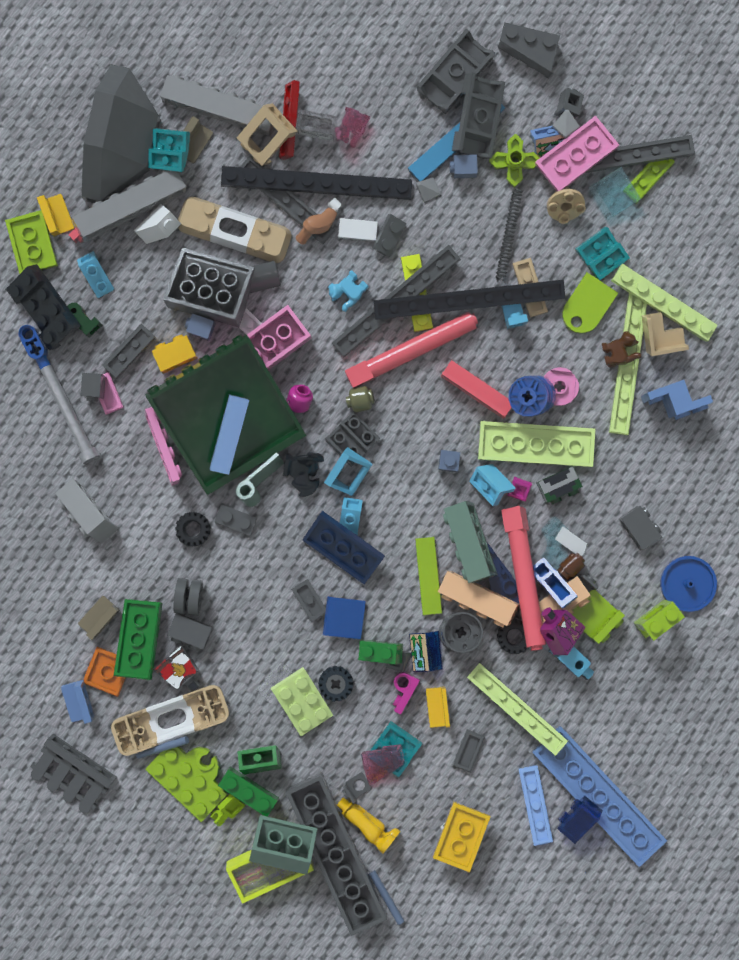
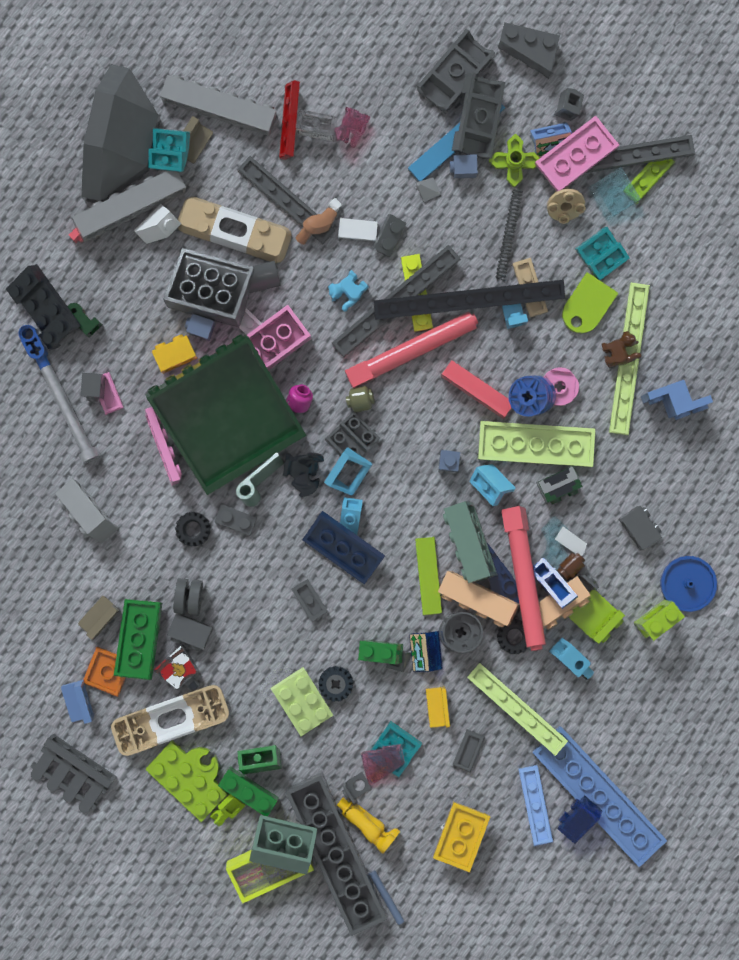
(31, 241): lime plate -> none
(55, 214): yellow panel -> none
(95, 274): medium azure bracket -> none
(129, 351): dark grey plate -> none
(163, 747): sand blue bar -> none
(229, 434): light blue tile -> none
(281, 124): tan panel -> none
(316, 182): black plate -> none
(344, 617): blue tile -> none
(407, 691): dark pink plate -> none
(521, 490): dark pink tile -> none
(560, 630): magenta torso -> none
(566, 124): light grey slope -> none
(659, 340): tan panel -> none
(664, 302): yellowish green plate -> none

